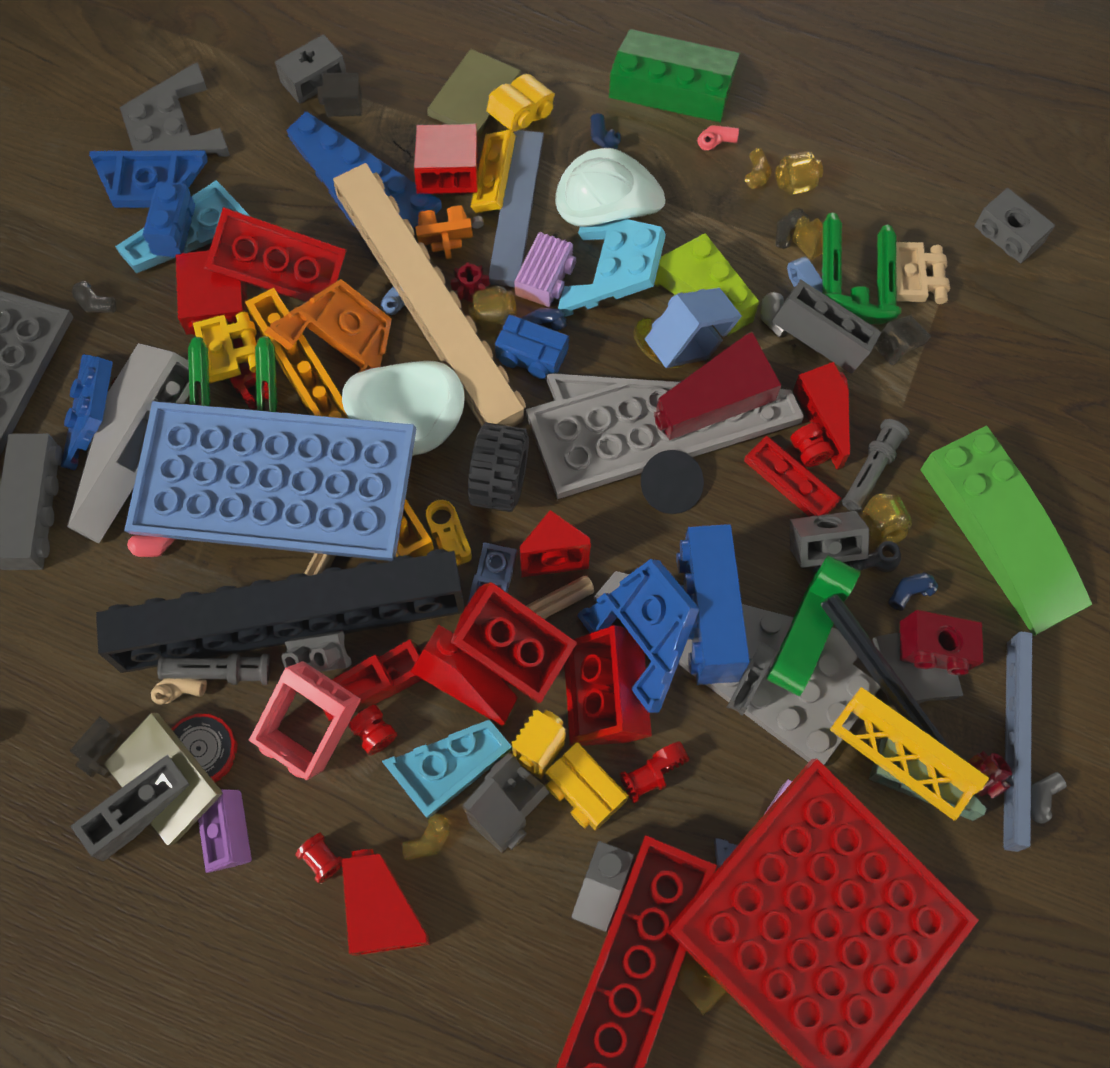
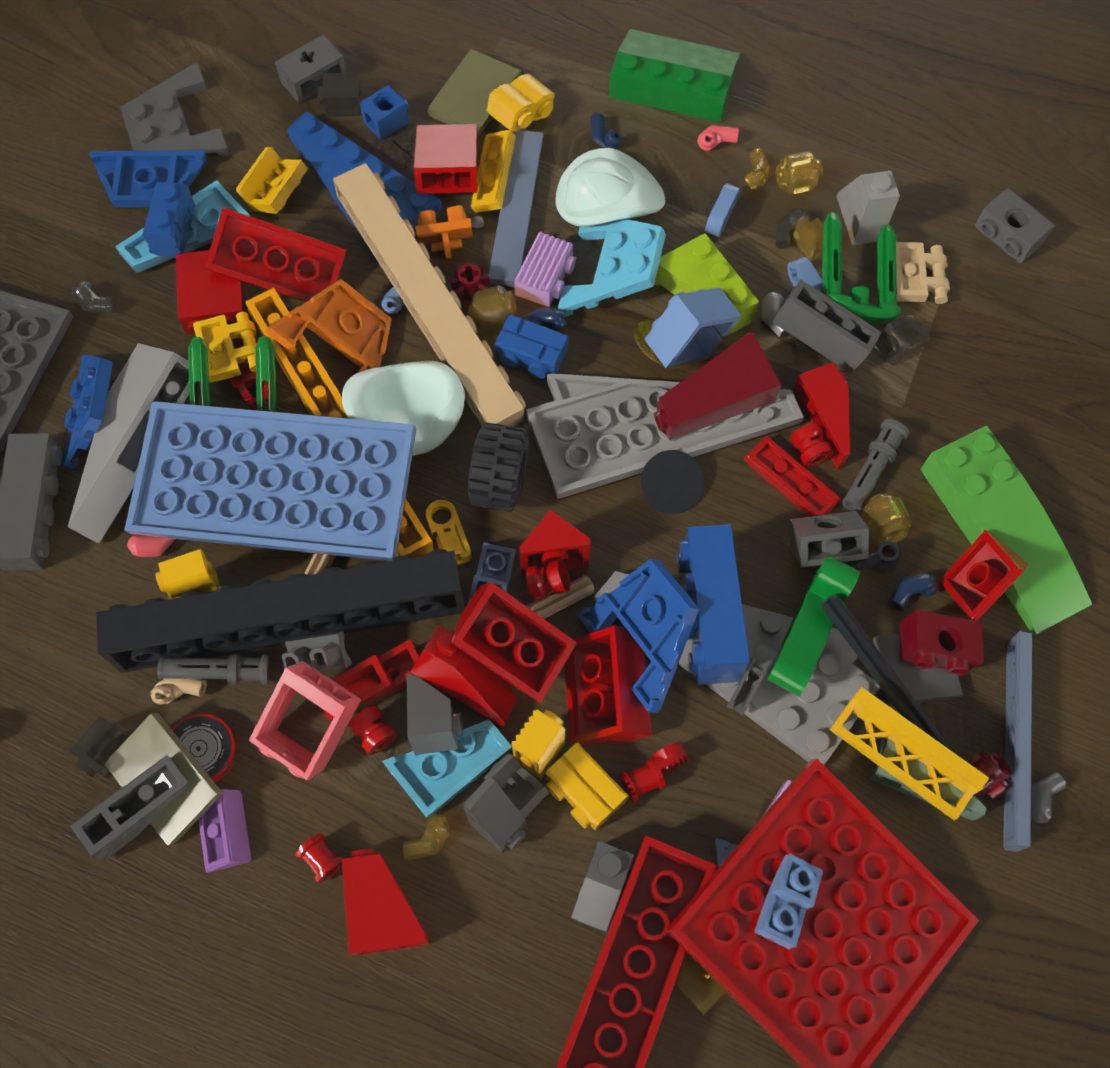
(187, 574): none -> yellow brick
(270, 181): none -> yellow bracket
(385, 112): none -> blue brick
(430, 718): none -> dark grey slope
(548, 579): none -> red wheel
(722, 210): none -> medium blue beam
(787, 900): none -> medium blue slope
(868, 205): none -> light grey slope
(982, 575): none -> red slope

